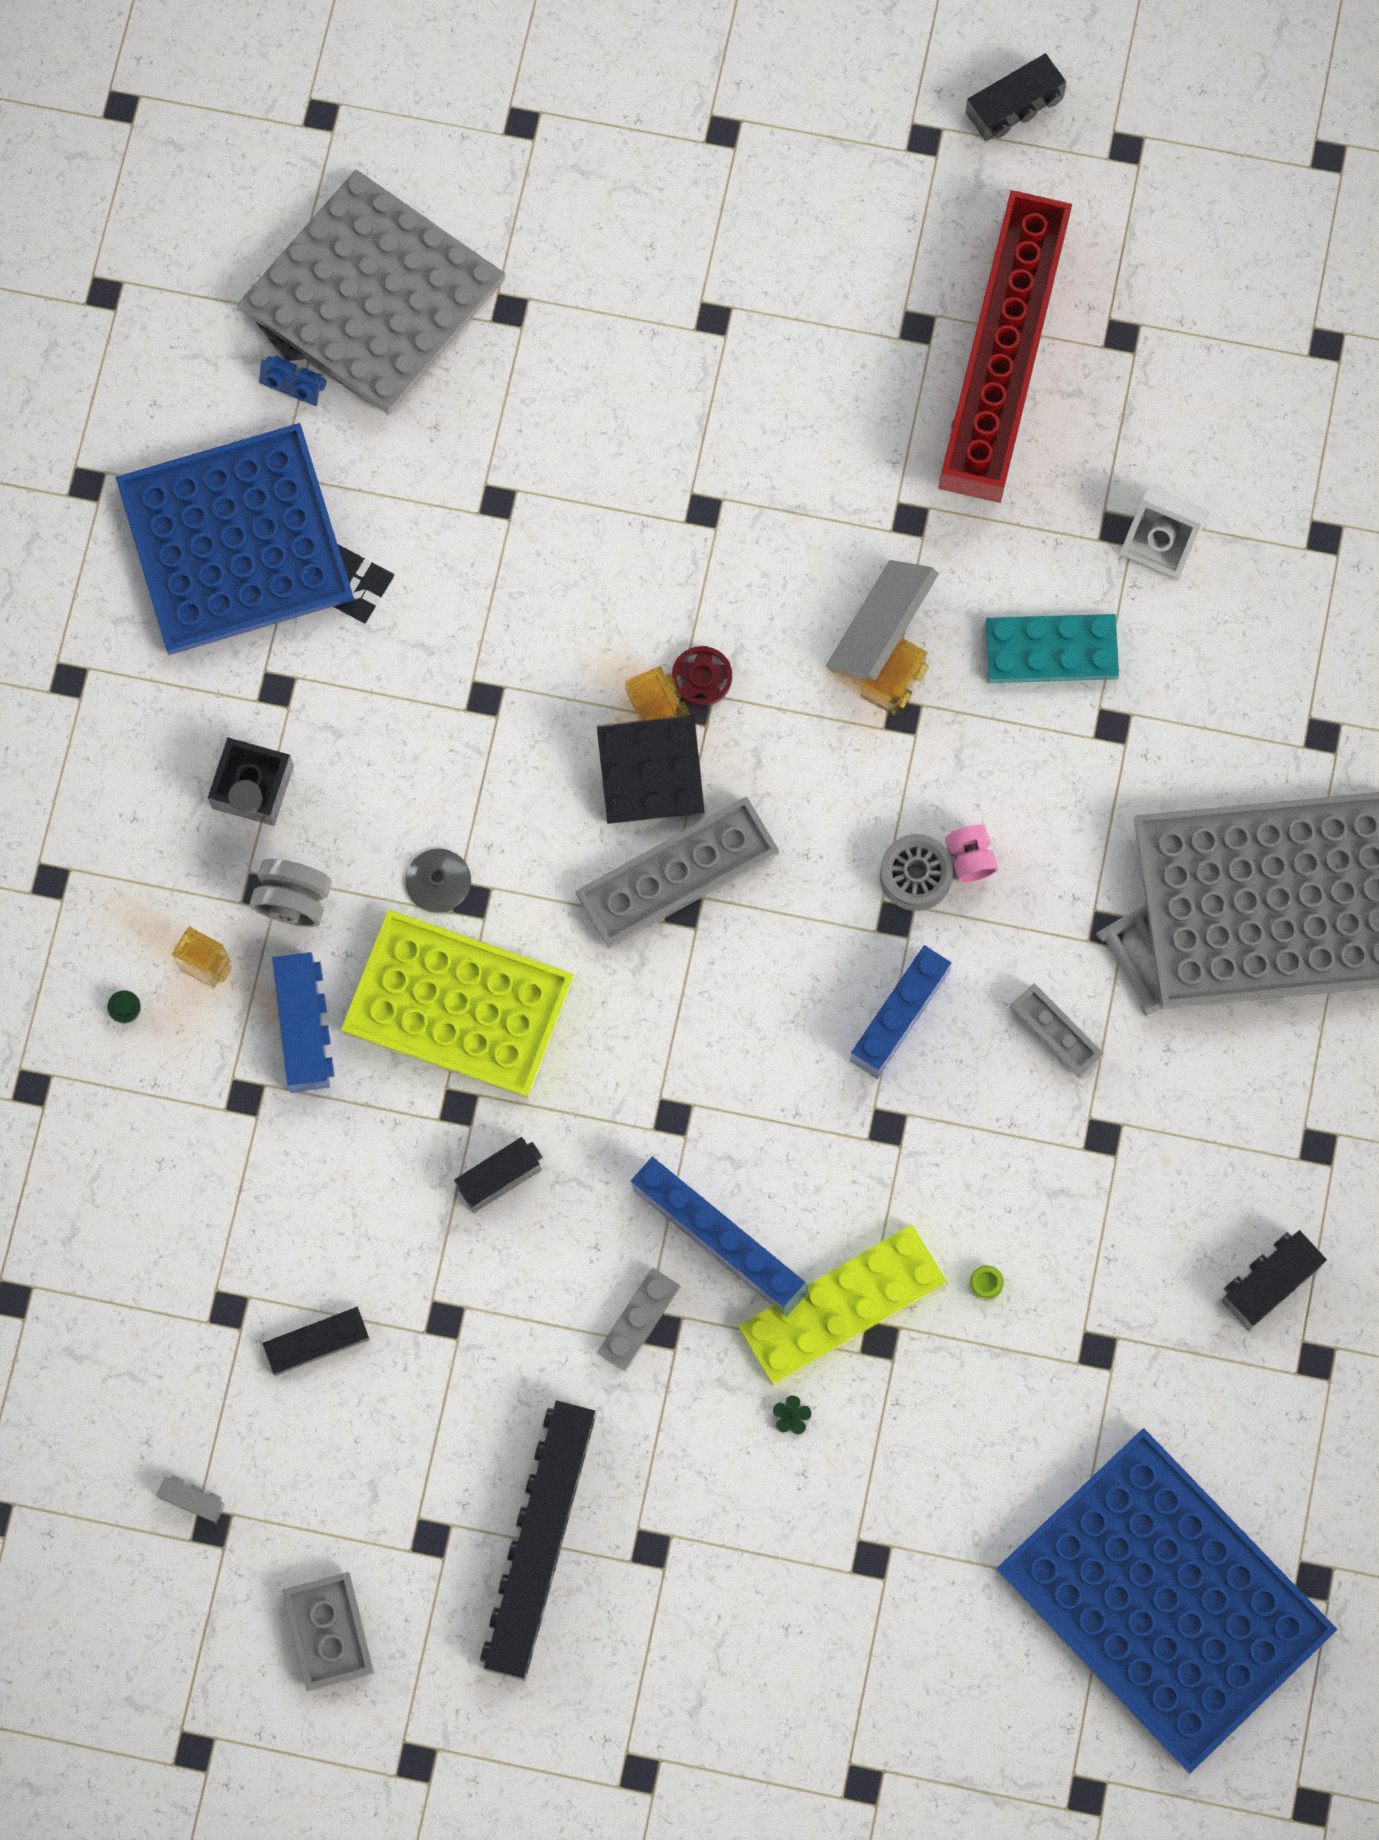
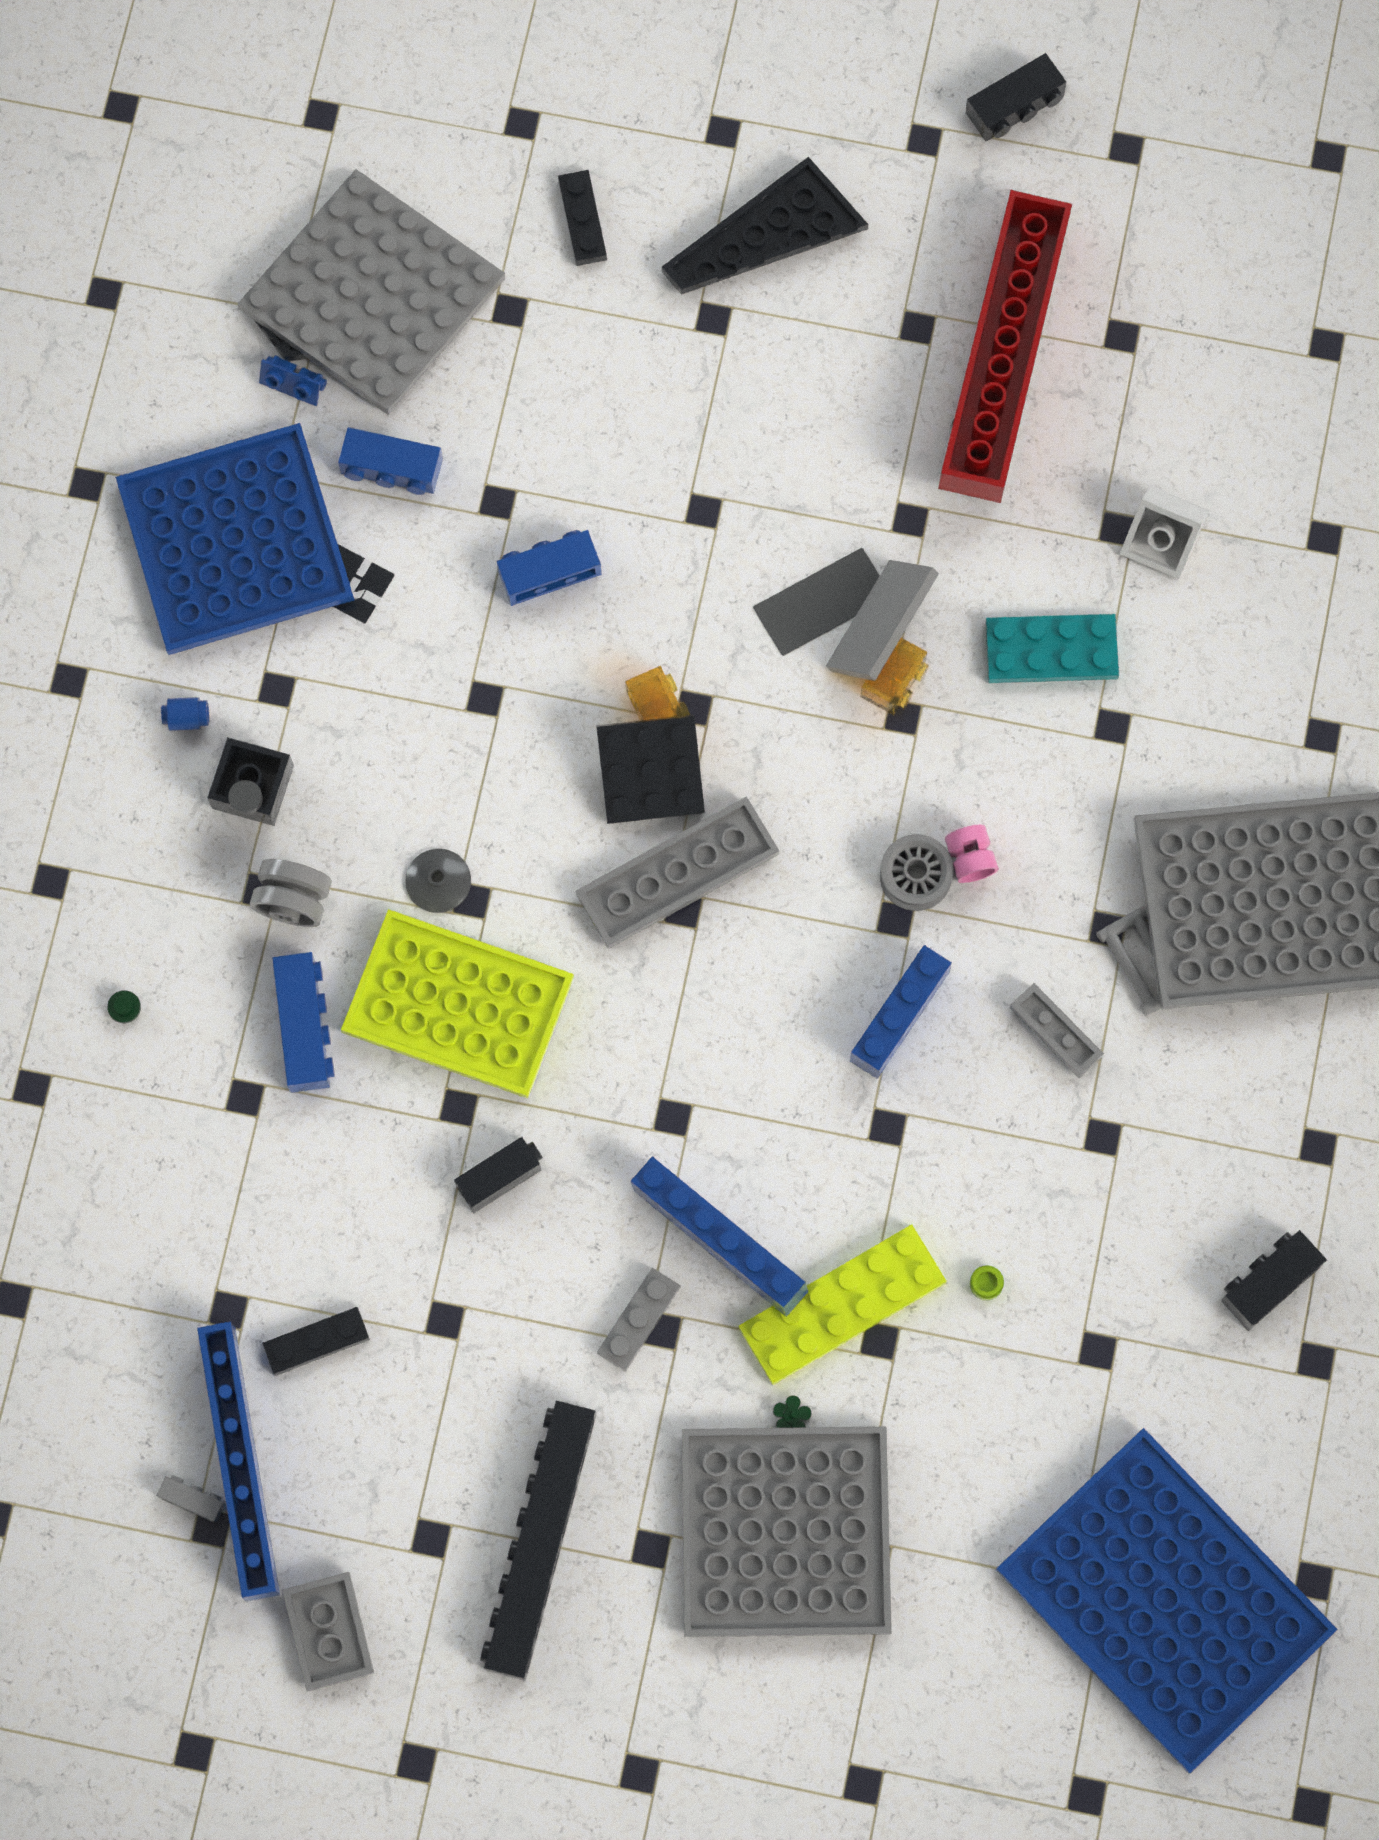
(185, 713): none -> blue brick
(202, 958): clear yellow brick -> none
(238, 1461): none -> blue brick
(390, 461): none -> blue brick
(549, 566): none -> blue brick
(582, 217): none -> black plate
(702, 676): dark red wheel -> none
(779, 222): none -> black wing
(786, 1532): none -> light grey plate
(818, 602): none -> dark grey sticker

